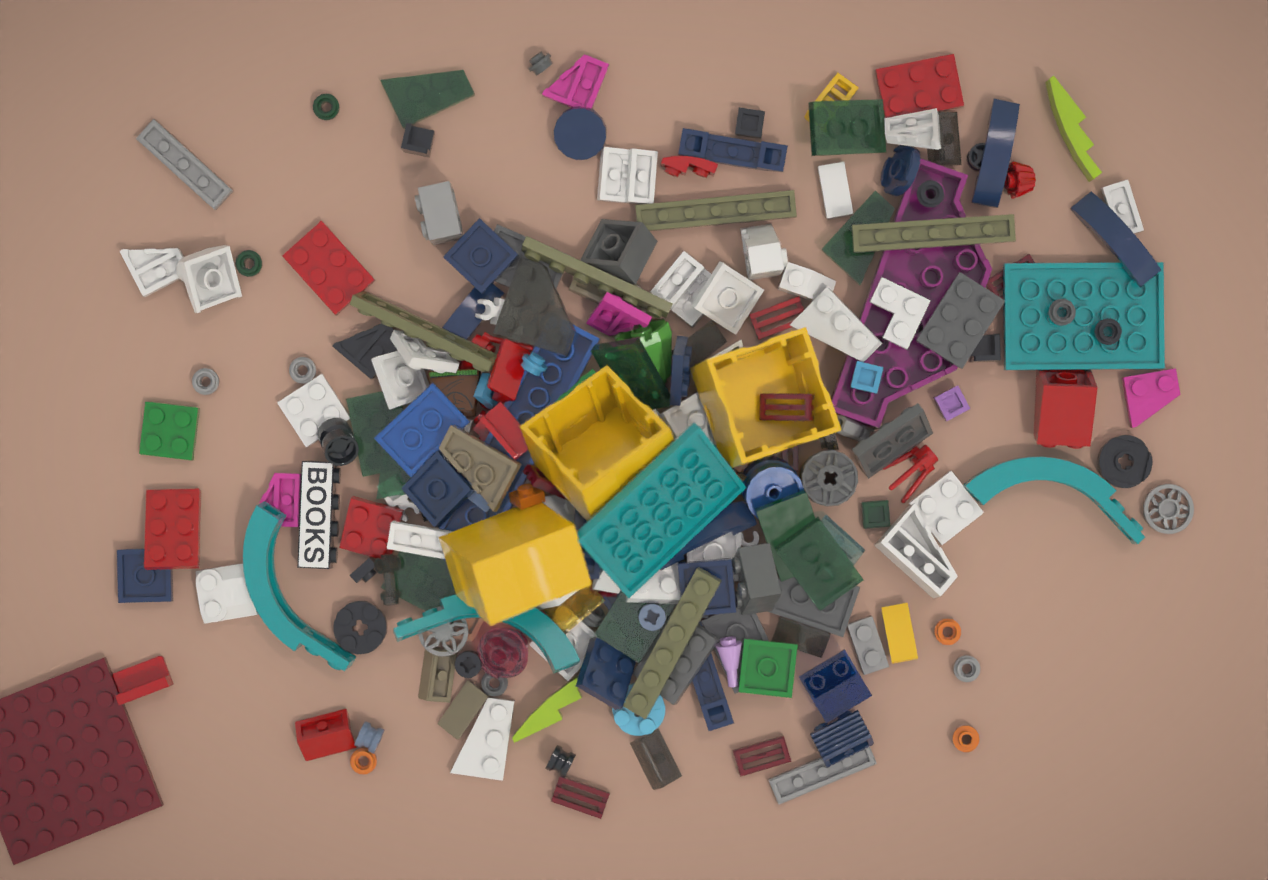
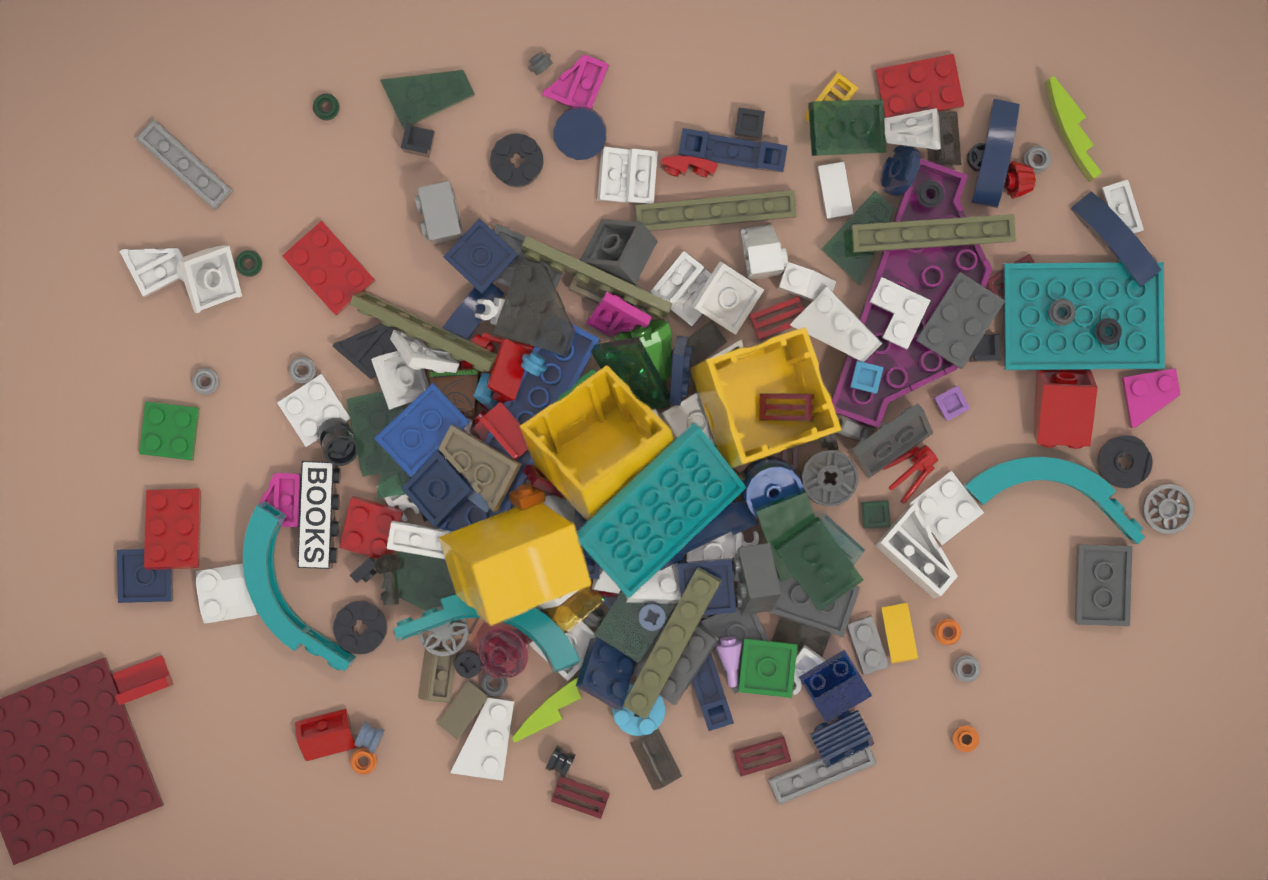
(527, 149): none -> black plate
(805, 660): none -> white plate
(1045, 158): none -> light grey plate
(1103, 585): none -> dark grey plate

